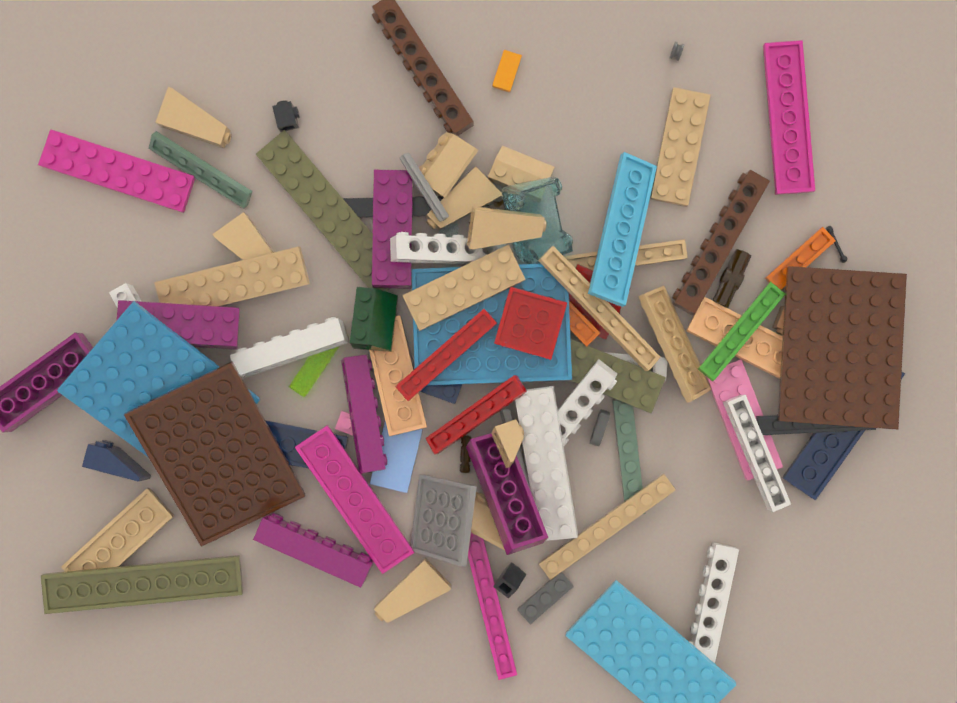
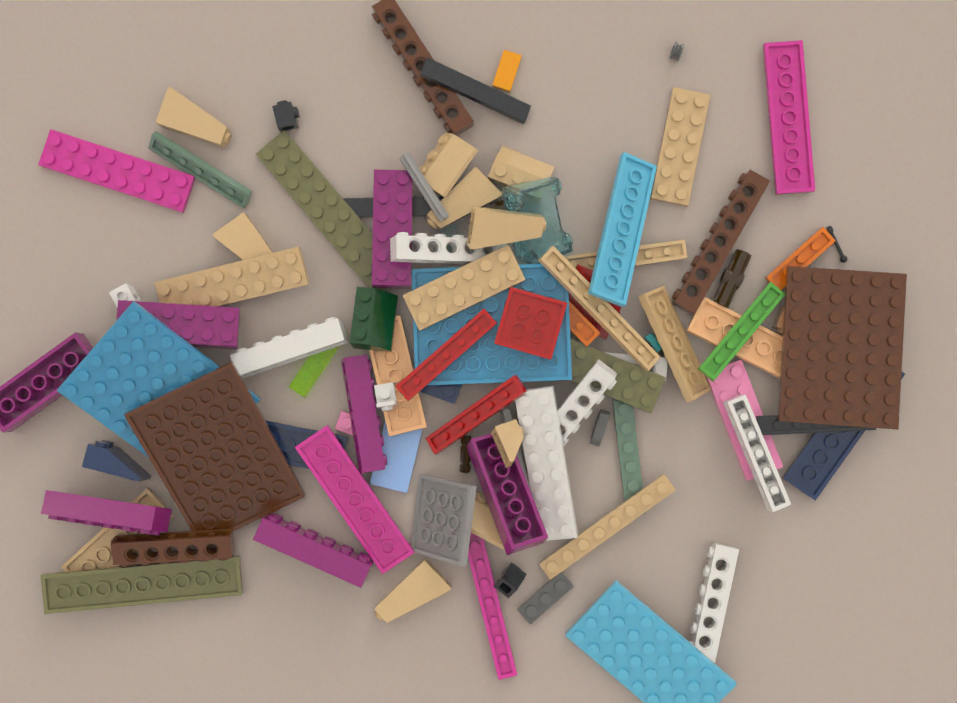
(106, 513): none -> magenta brick
(123, 556): none -> reddish brown brick
(385, 396): none -> white bracket
(475, 90): none -> black tile
(652, 341): none -> teal tile

